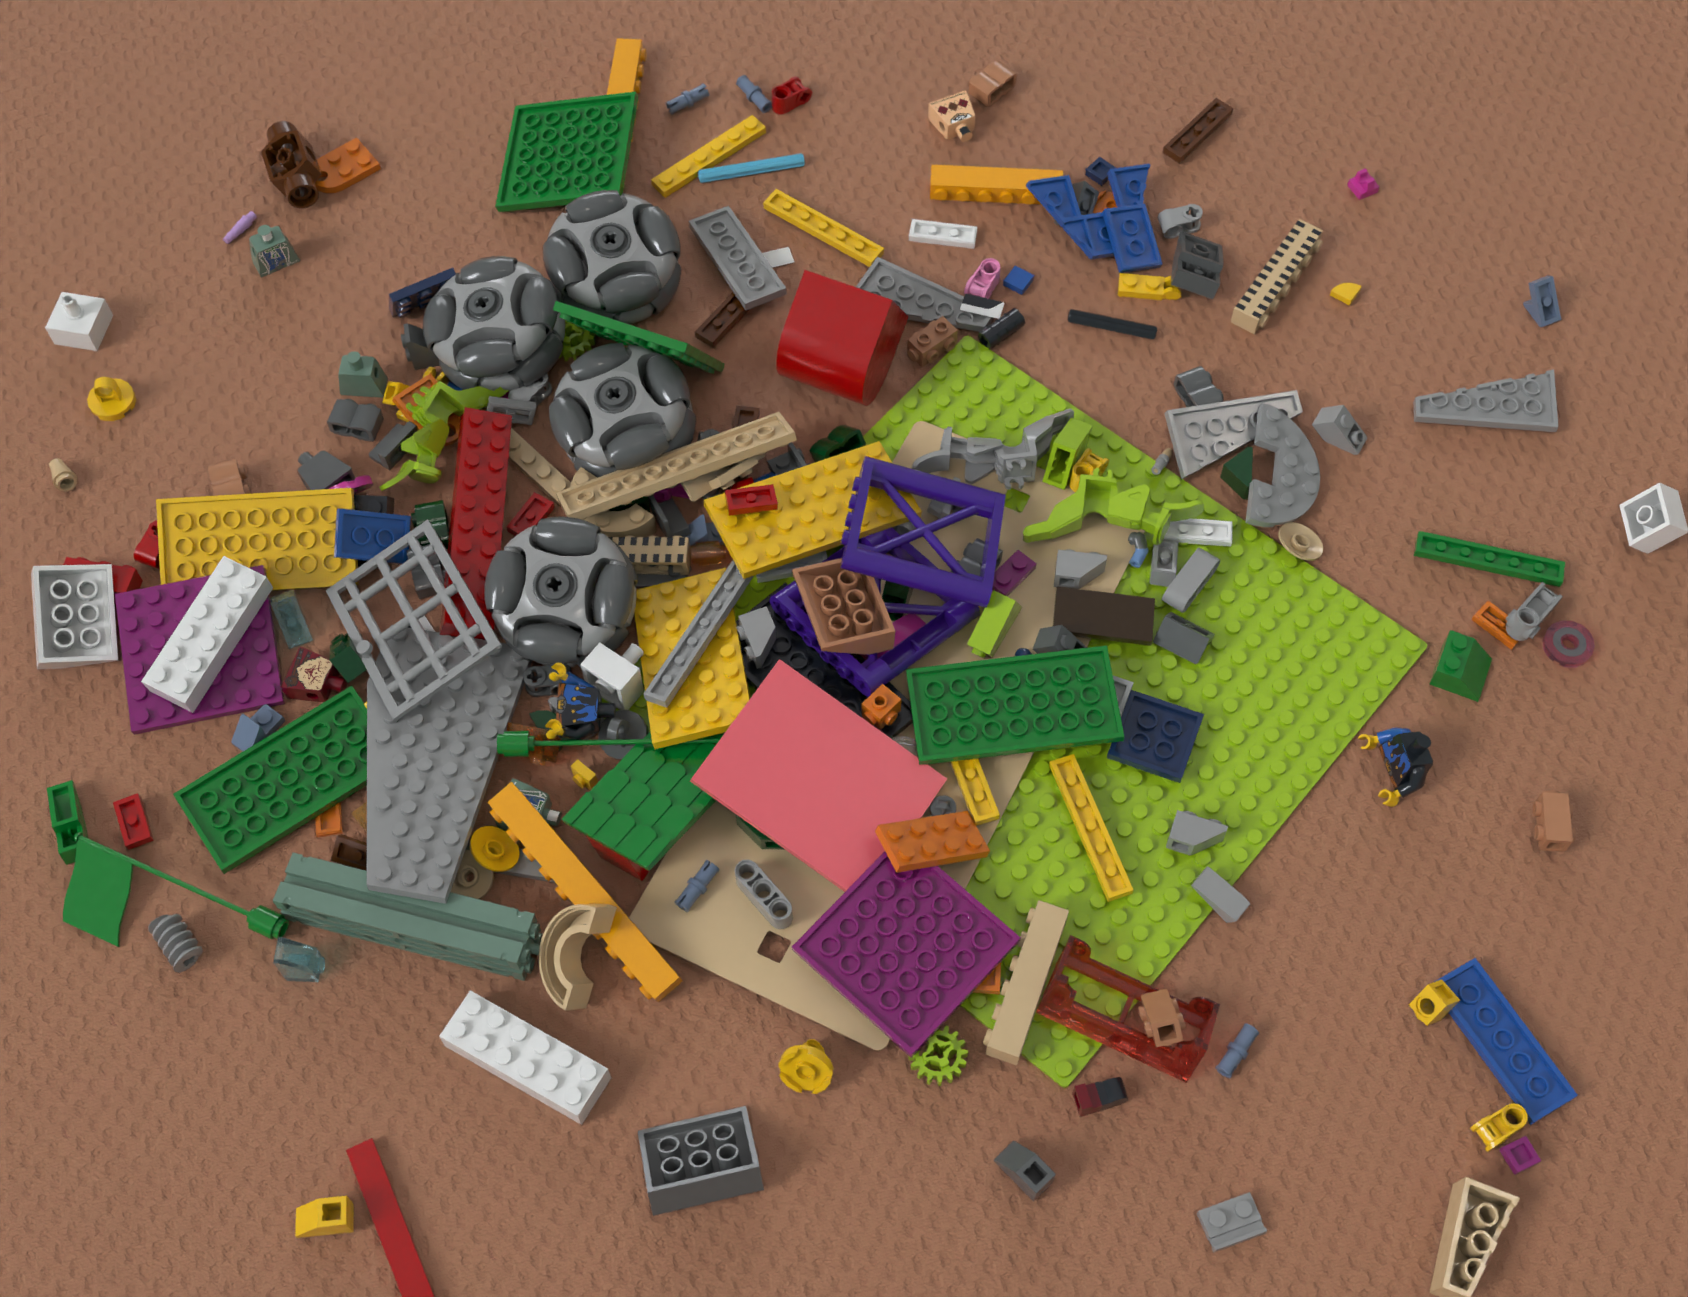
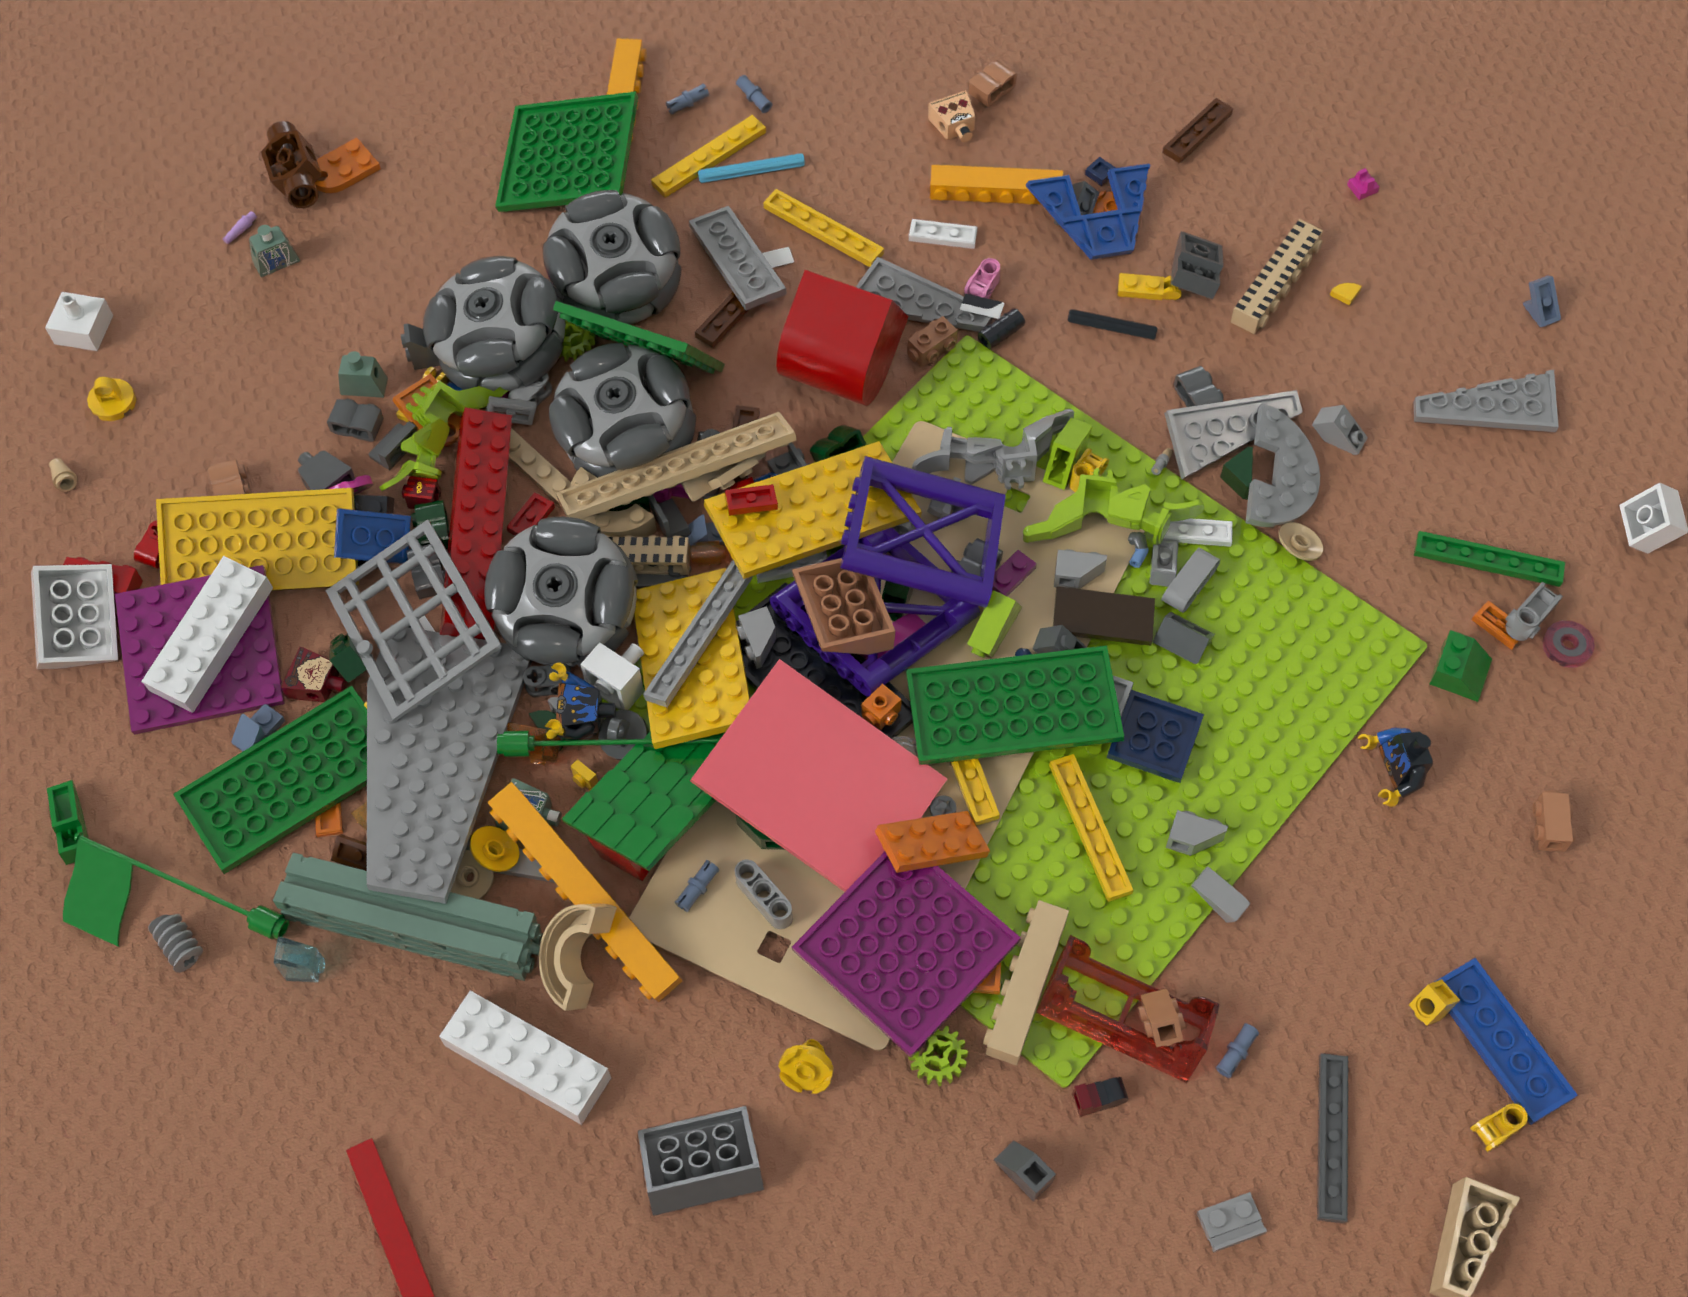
(133, 821): red plate -> none
(291, 618): clear light blue slope -> none
(325, 1217): yellow slope -> none
(392, 390): yellow slope -> none
(417, 294): dark blue plate -> none
(420, 491): none -> dark red brick
(789, 95): red piece -> none
(1018, 280): blue tile -> none
(1132, 238): blue tile -> none
(1178, 219): light grey piece -> none
(1332, 1139): none -> dark grey tile
(1520, 1155): magenta plate -> none

